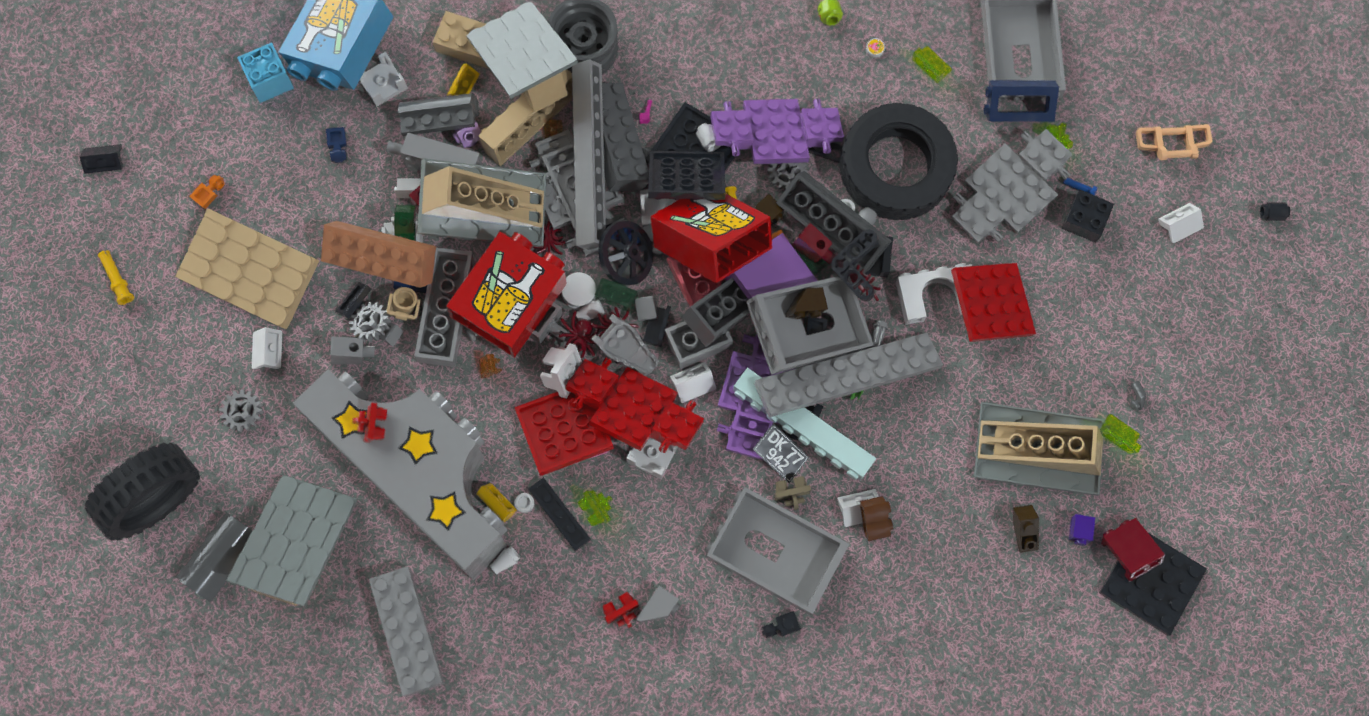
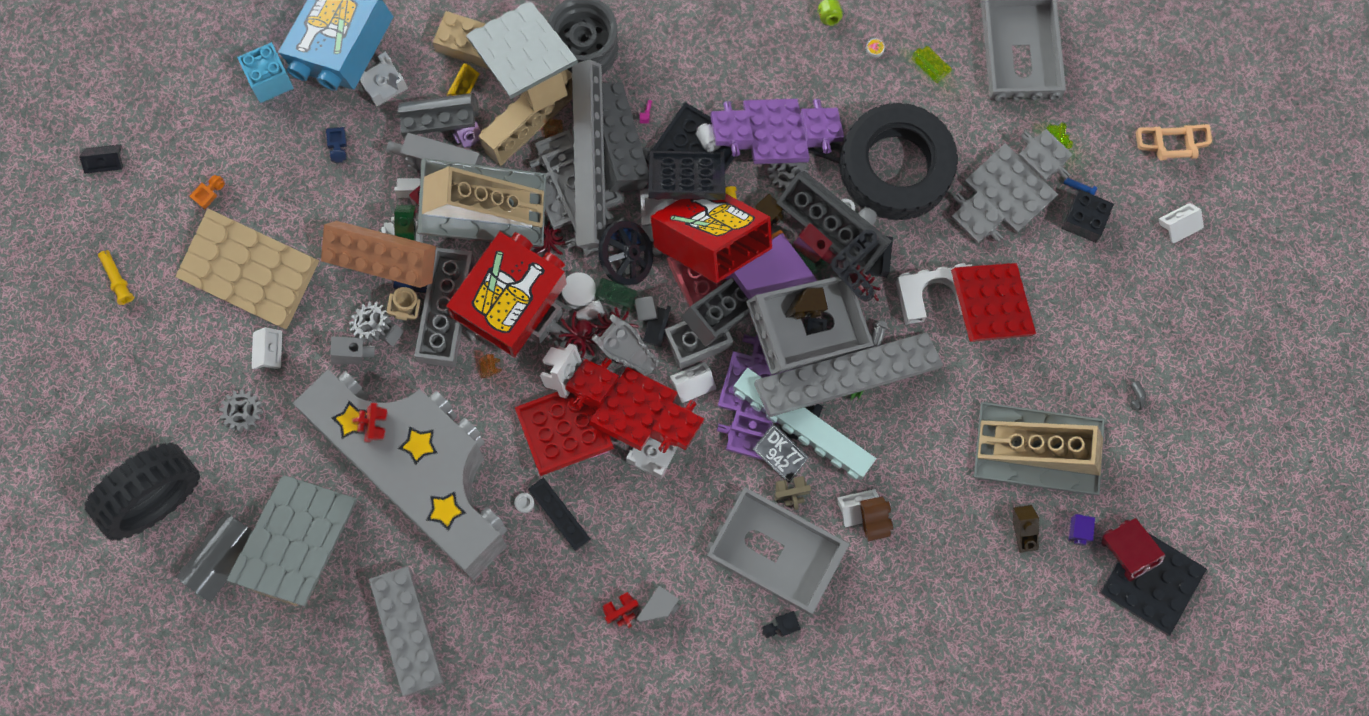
(353, 300): black plate -> none
(496, 501): yellow brick -> none
(506, 559): white cone -> none
(599, 505): clear neon green hips -> none
(1021, 87): dark blue piece -> none
(1120, 434): clear neon green panel -> none
(1274, 211): black brick -> none

